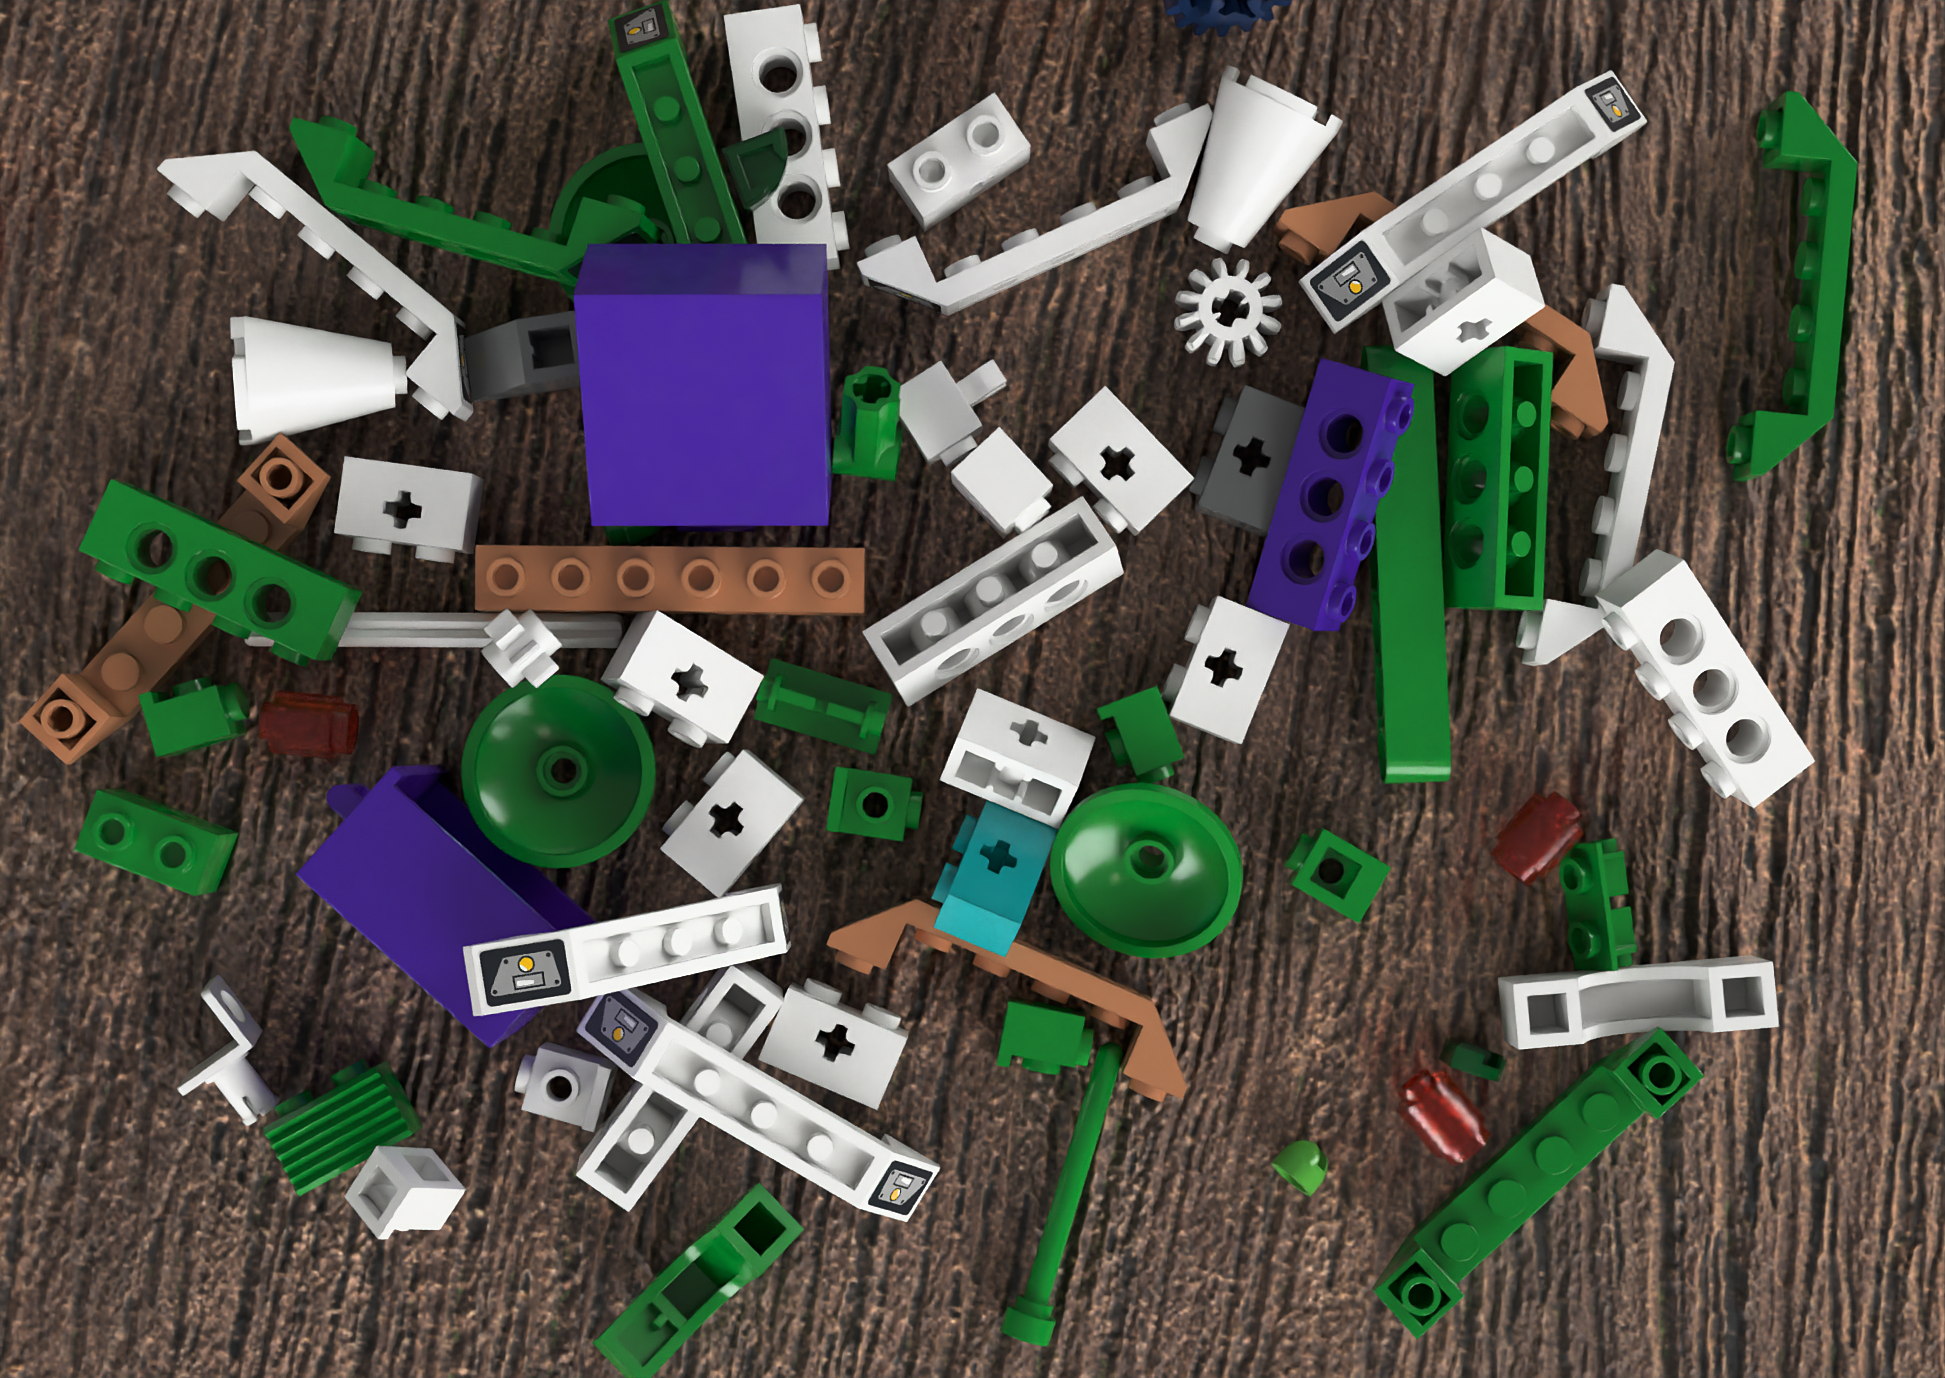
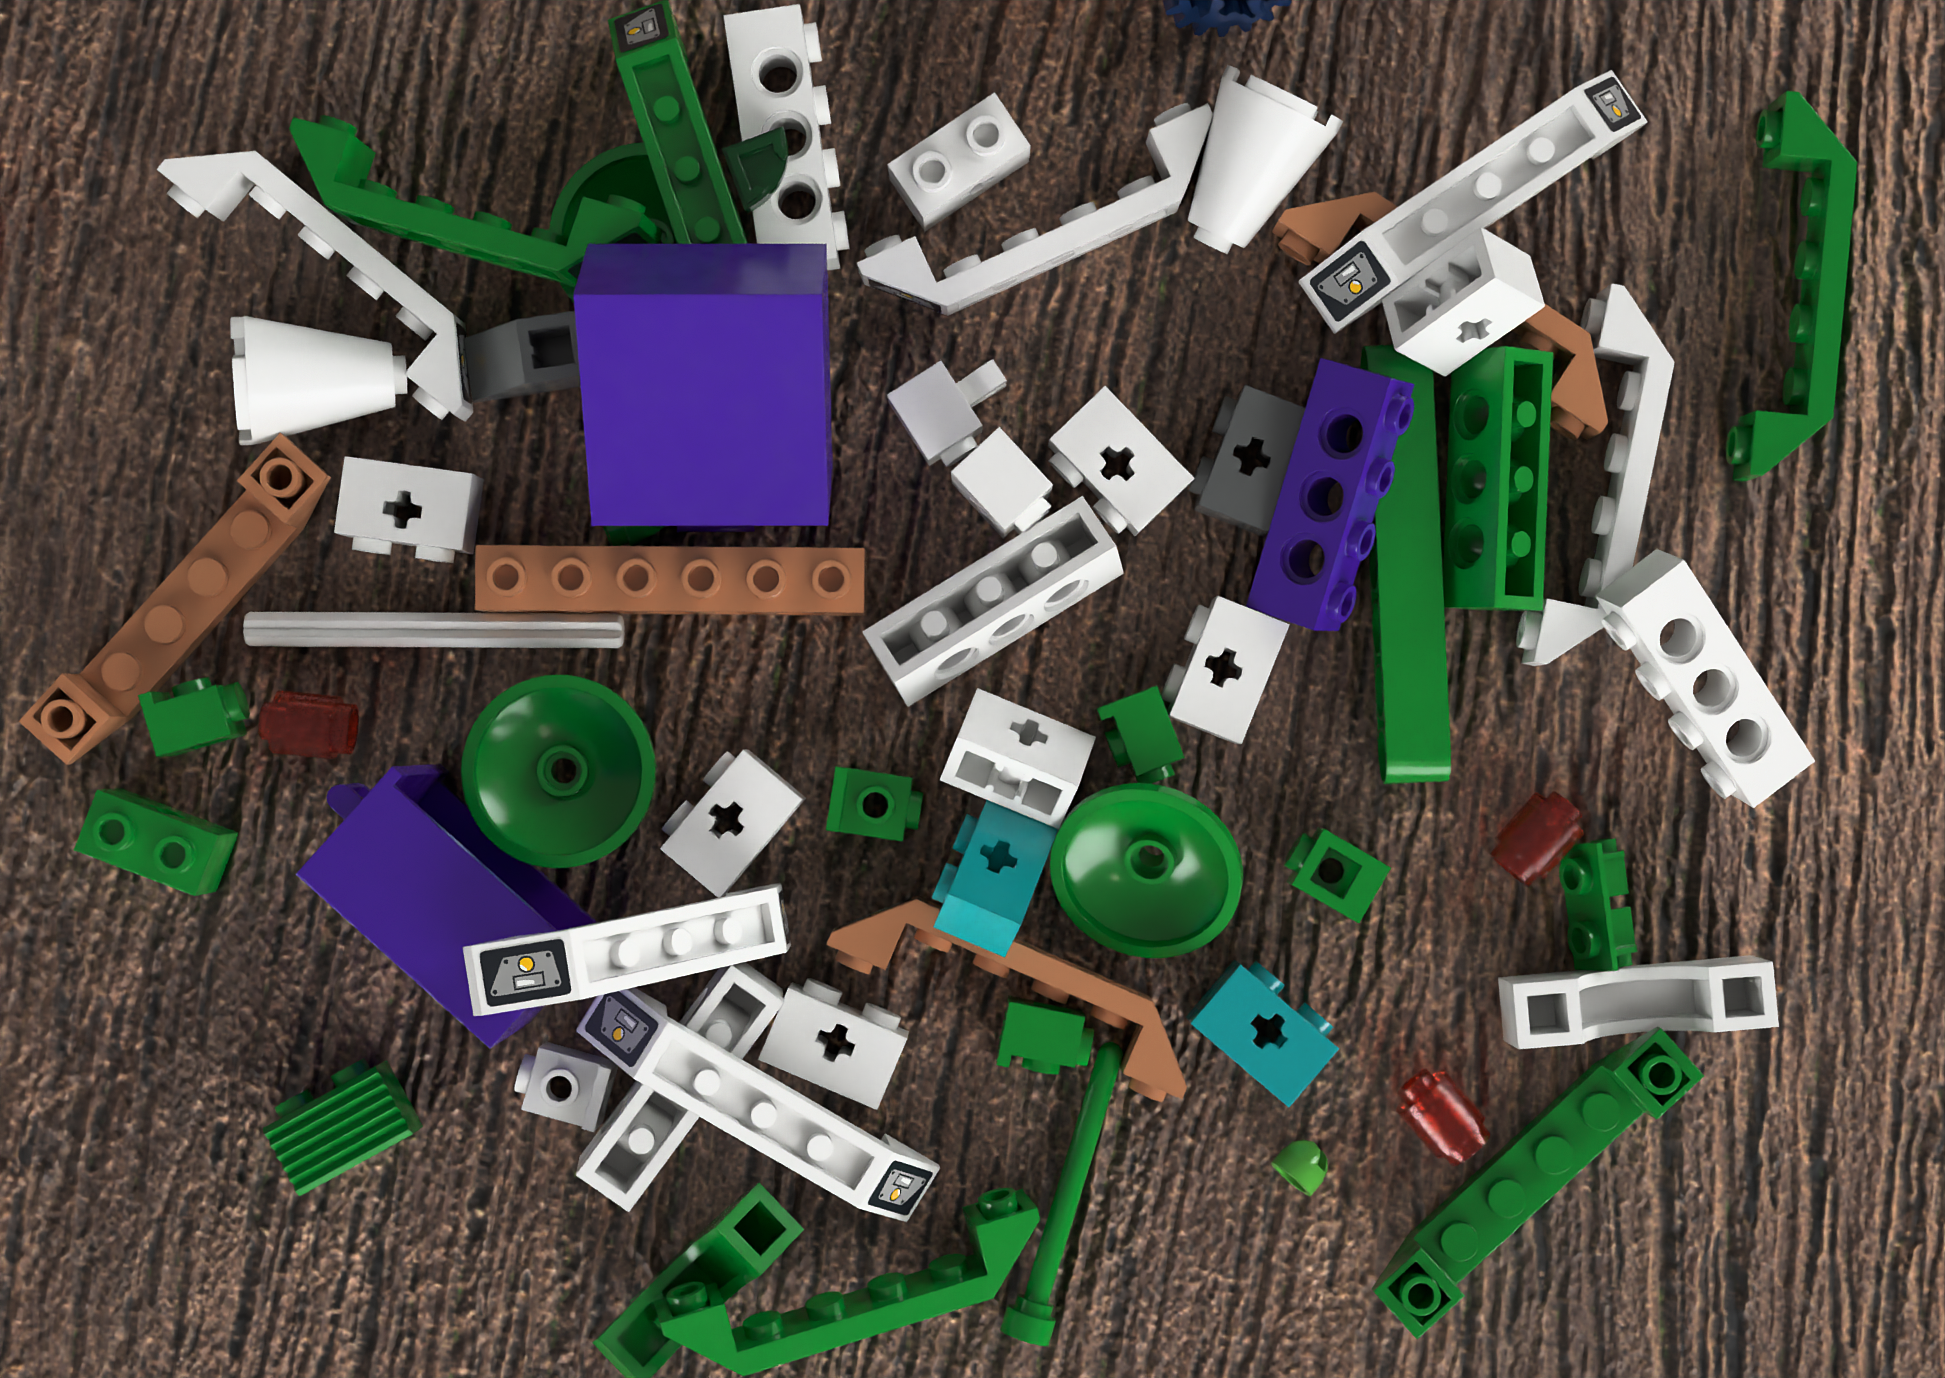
(122, 540): green brick -> none
(228, 1065): white bracket -> none
(404, 1190): white brick -> none
(521, 648): white gear -> none
(715, 681): white brick -> none
(822, 706): green hinge -> none
(868, 429): green piece -> none
(997, 1232): none -> green slope
(1242, 330): white gear -> none
(1279, 1065): none -> teal brick
(1472, 1059): dark green tile -> none

